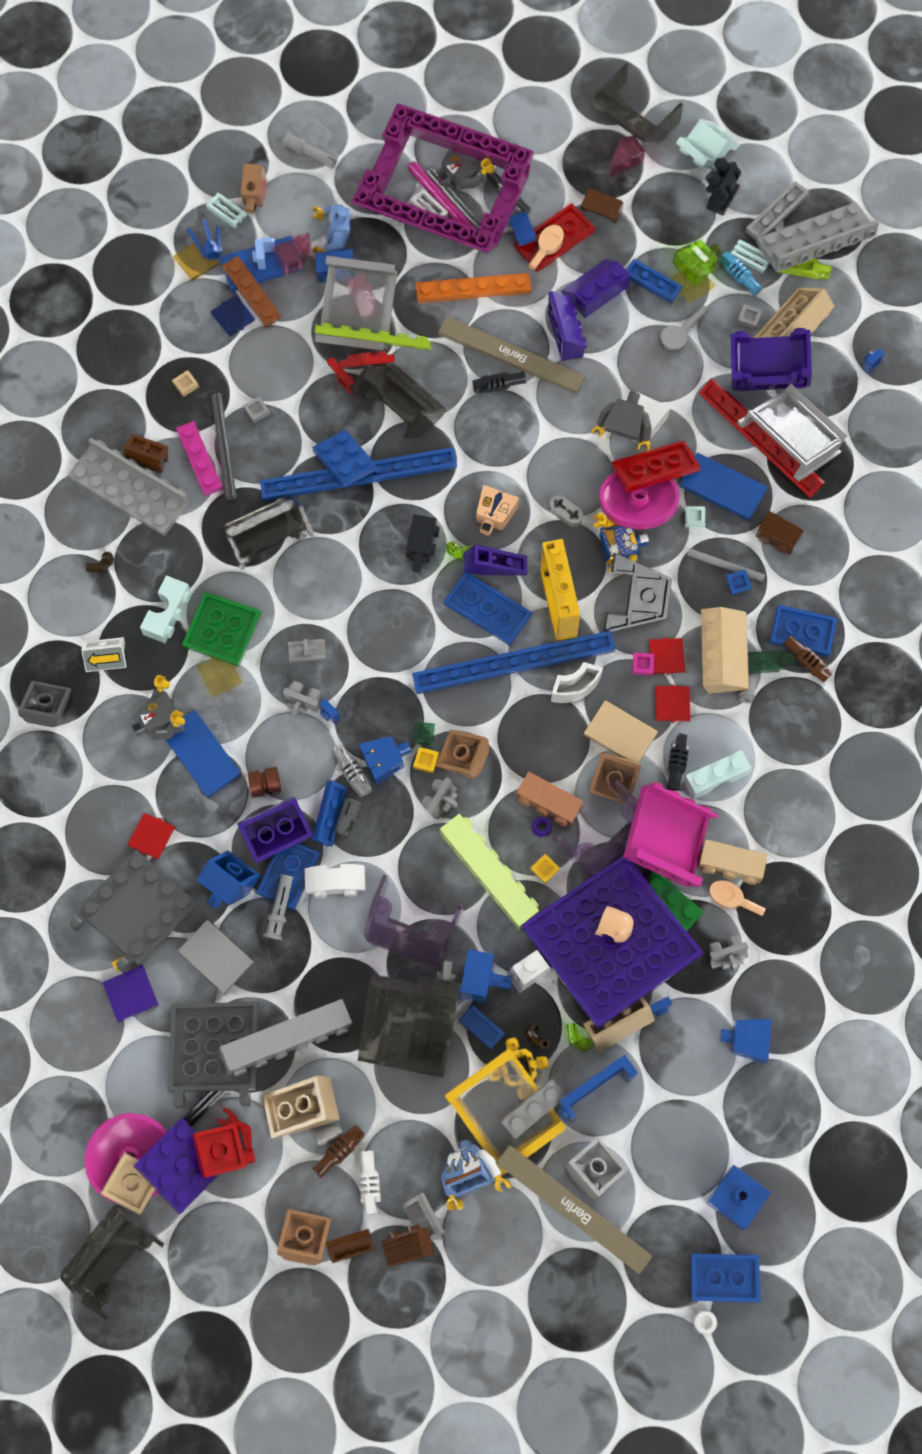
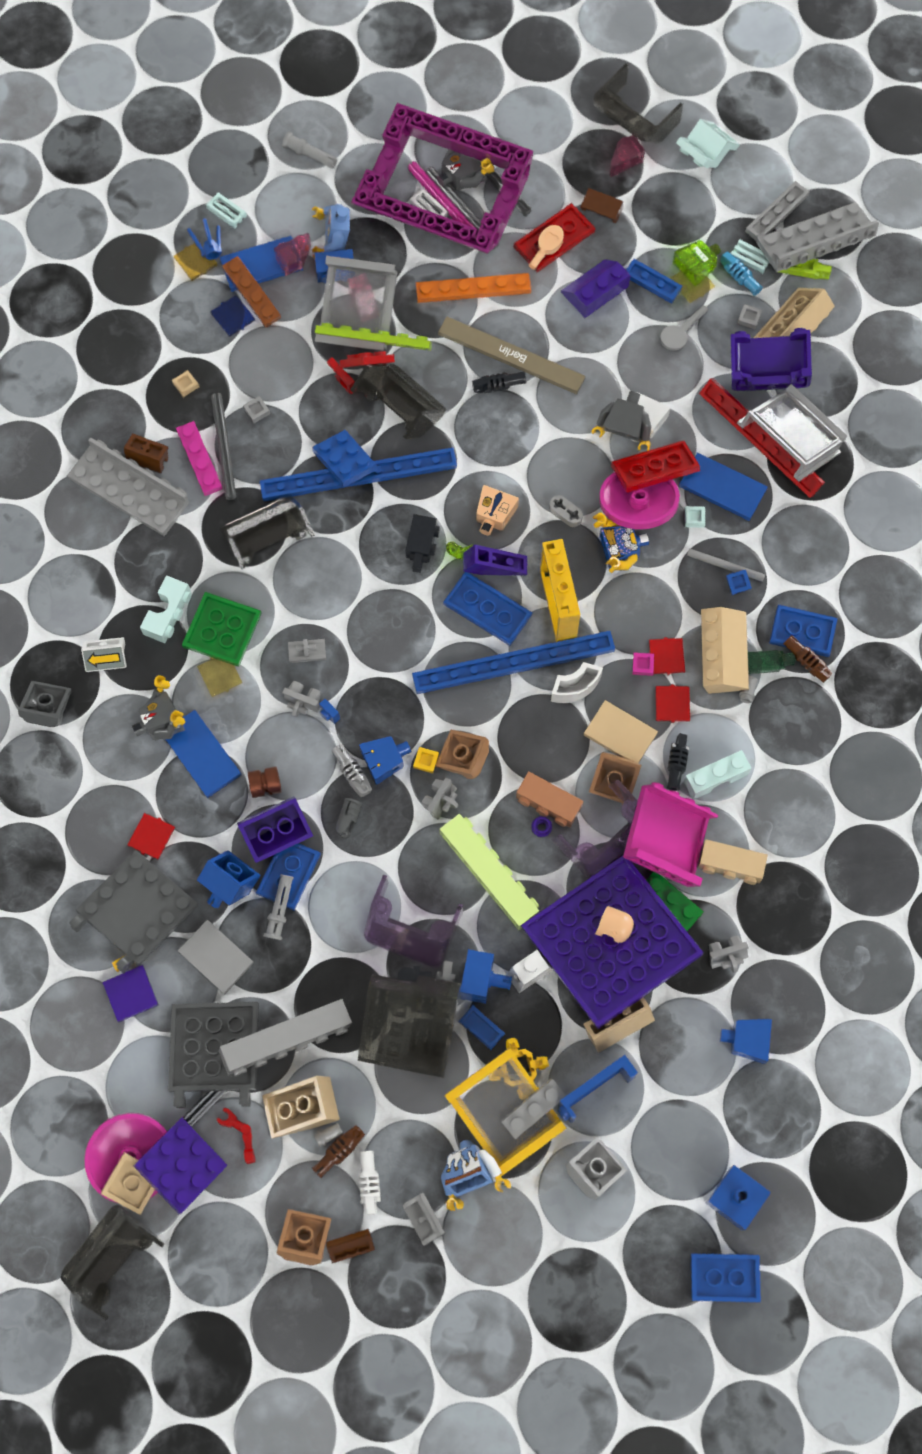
(101, 566): dark brown arm -> none
(219, 1150): red plate -> none
(253, 187): medium nougat torso -> none
(262, 246): light blue bracket -> none
(328, 814): blue plate -> none
(345, 880): white brick -> none
(407, 1246): reddish brown brick -> none
(423, 733): clear green plate -> none
(522, 228): blue tile -> none
(537, 1040): dark brown arm -> none
(545, 869): yellow plate -> none
(565, 326): dark purple slope -> none
(574, 1209): dark tan tile -> none
(575, 1039): clear neon green arm -> none
(646, 597): wing -> none
(661, 1007): blue plate -> none
(705, 1322): white tile -> none
(722, 185): black hips -> none
(730, 897): light nougat piece -> none
(779, 533): reddish brown brick -> none
(872, 360): blue plate -> none

